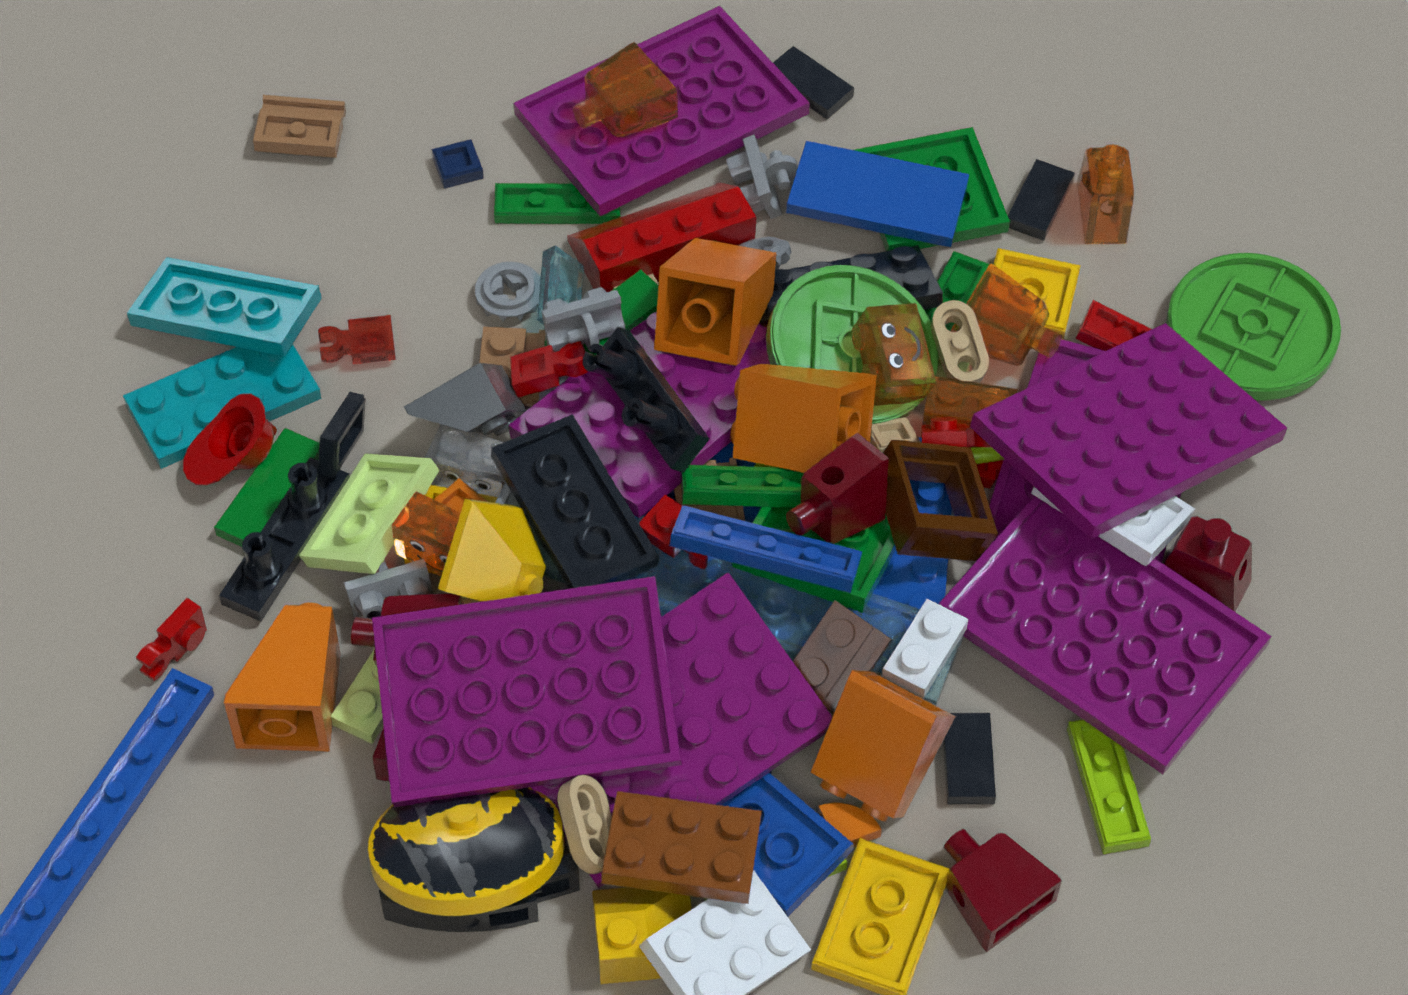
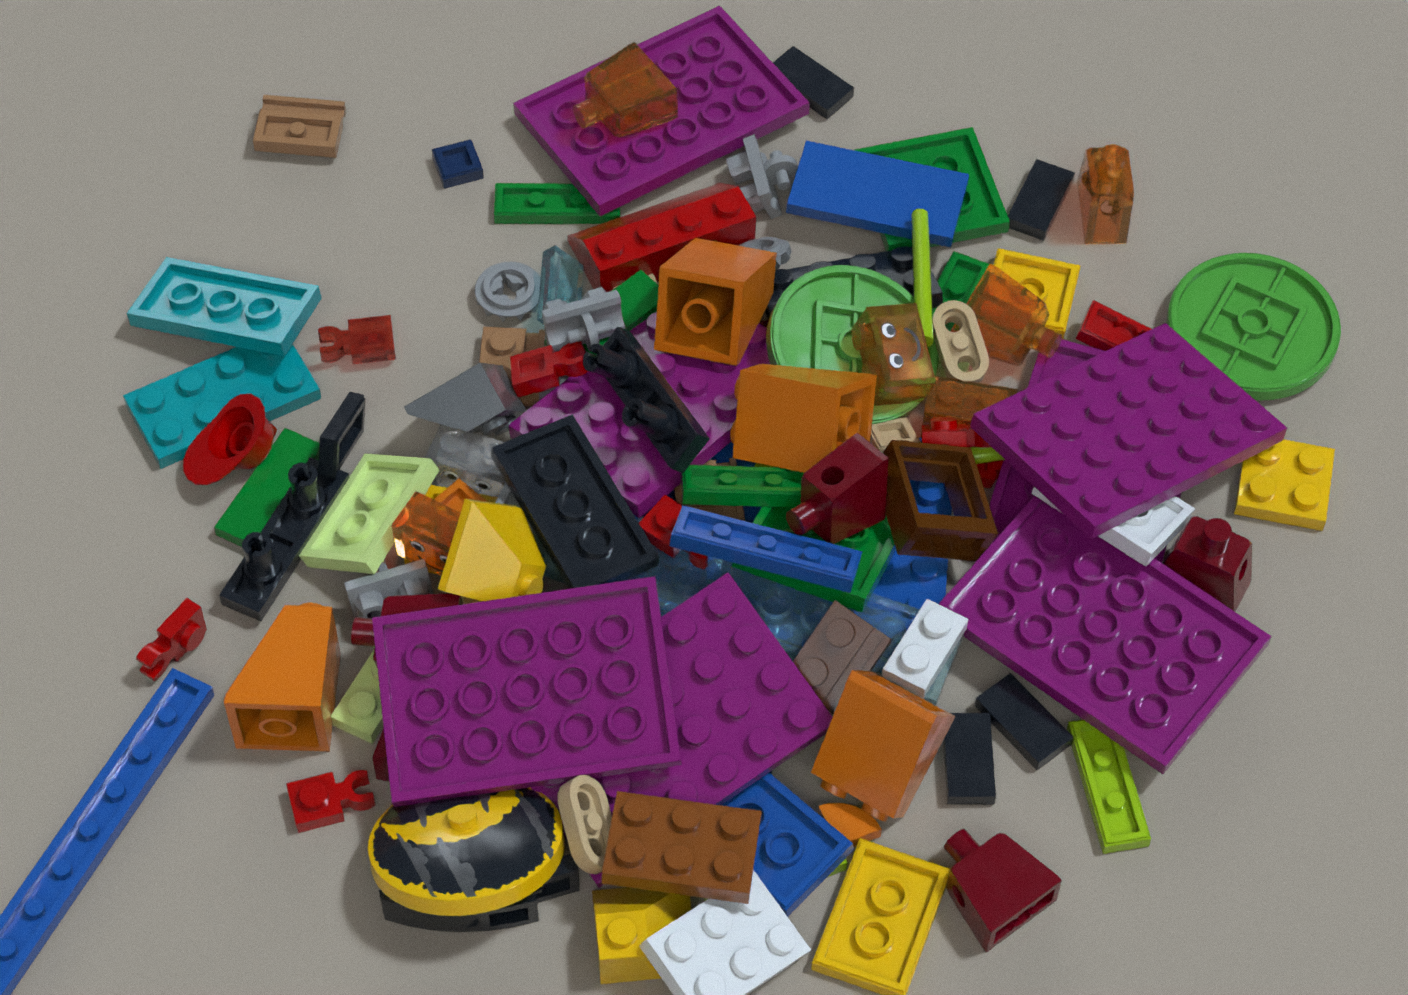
(320, 800): none -> red plate
(922, 271): none -> lime bar
(1024, 721): none -> black tile
(1287, 485): none -> yellow plate

